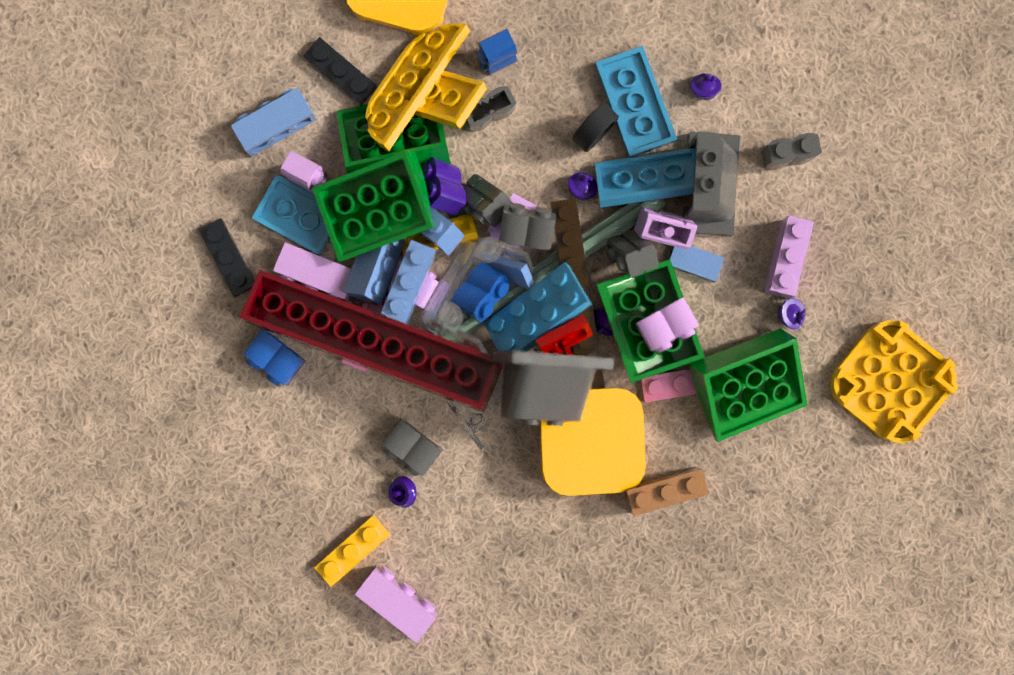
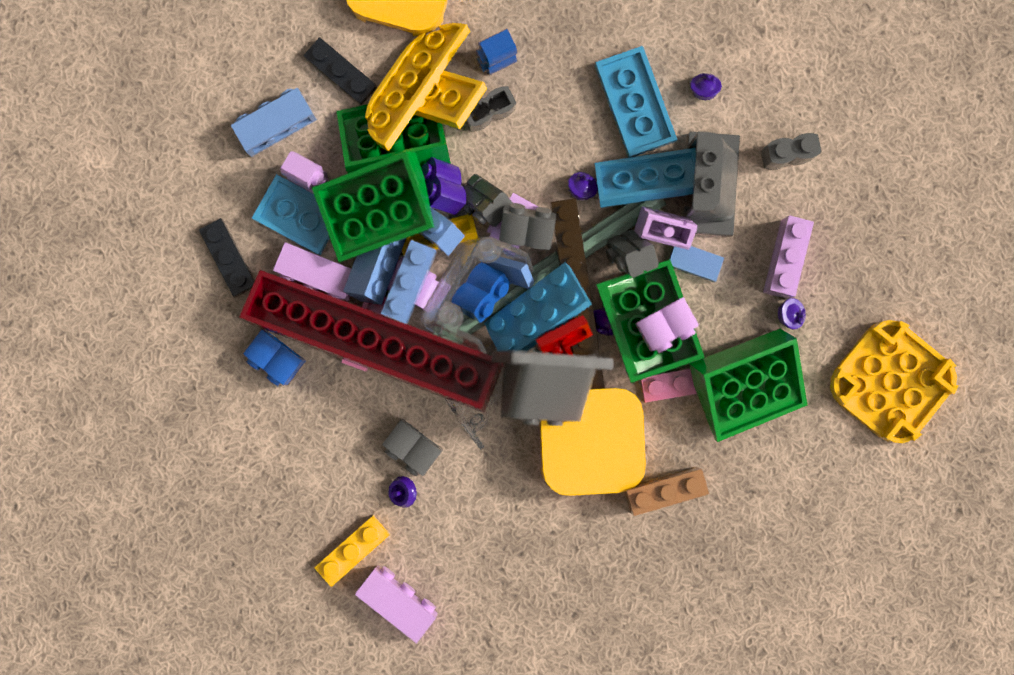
(595, 127): black tyre -> none

